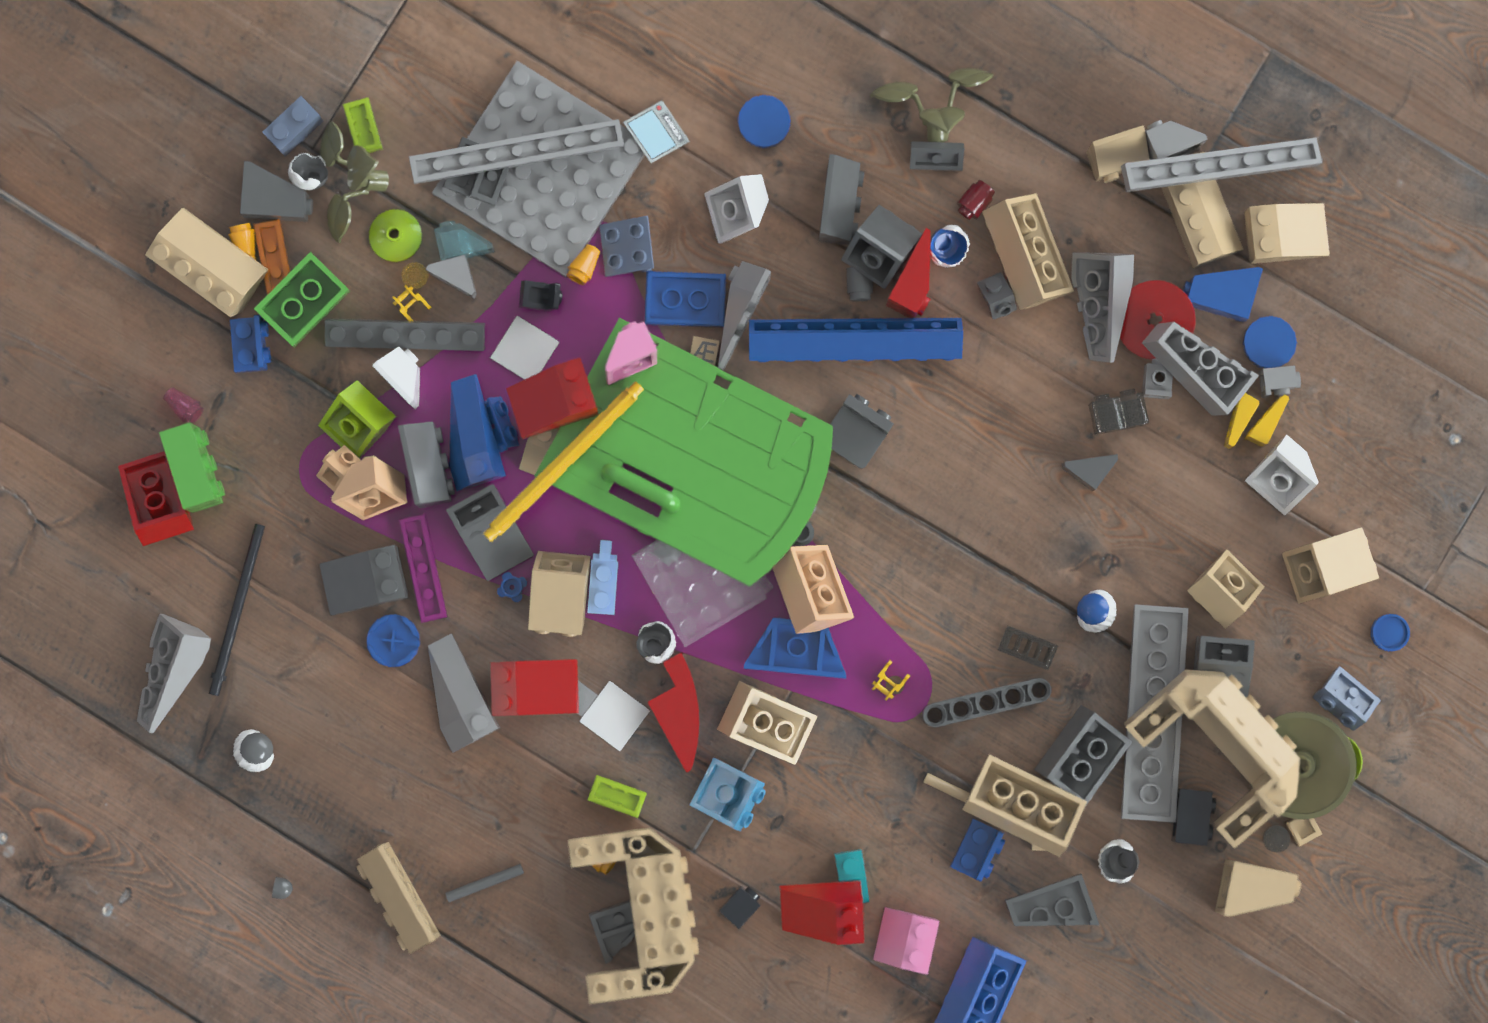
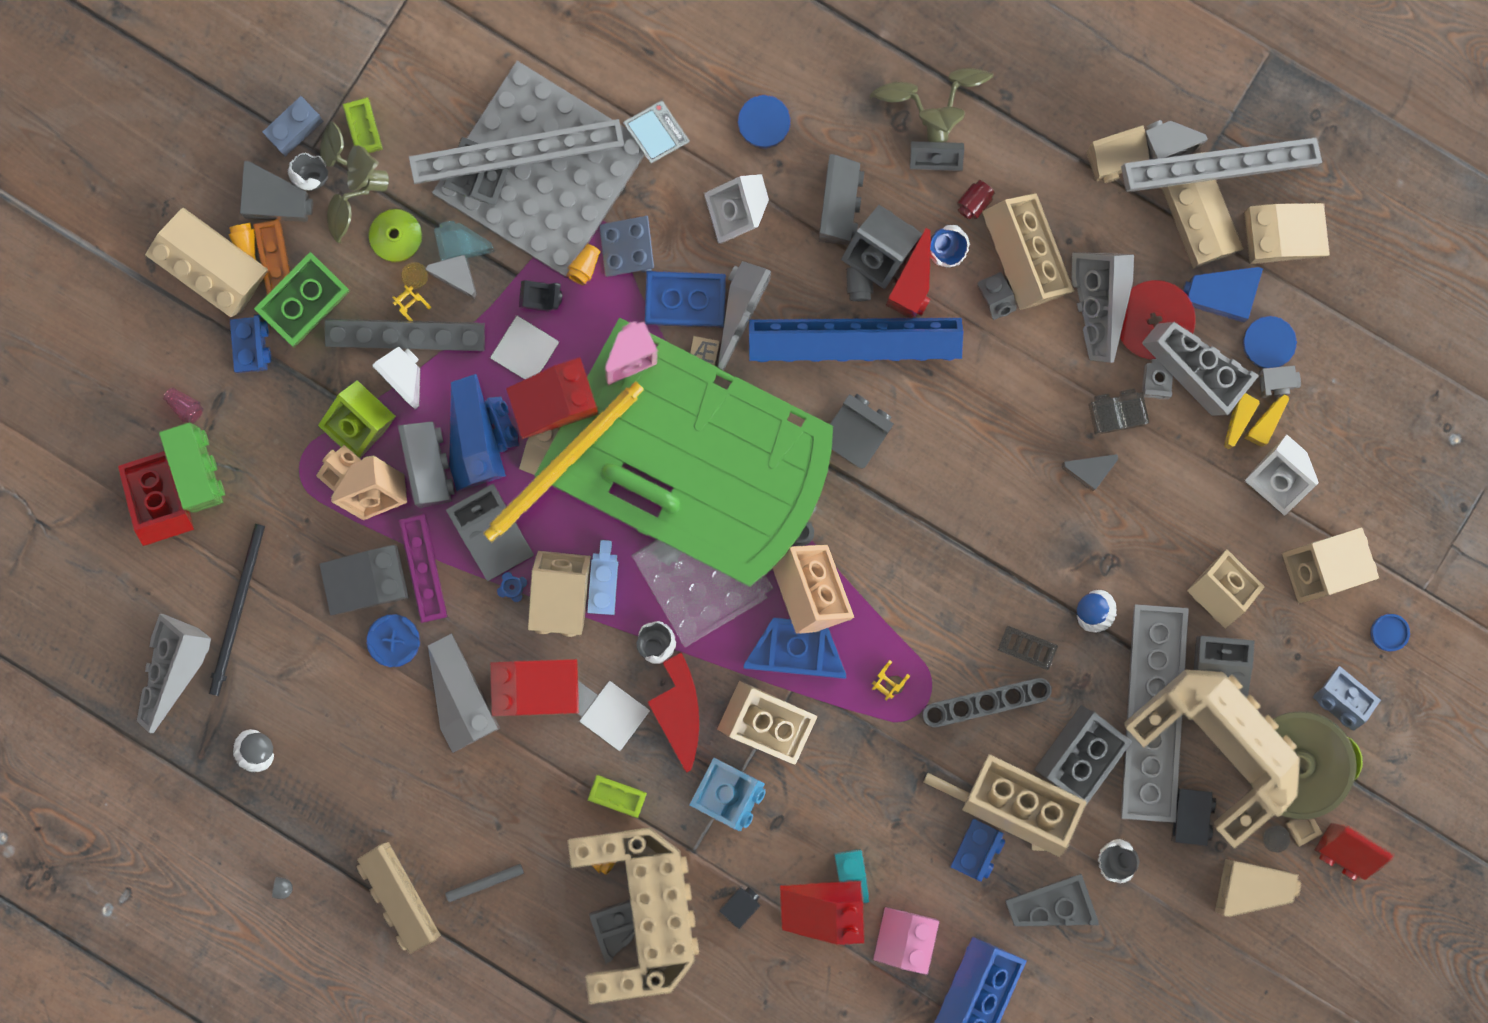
(1352, 852): none -> red slope

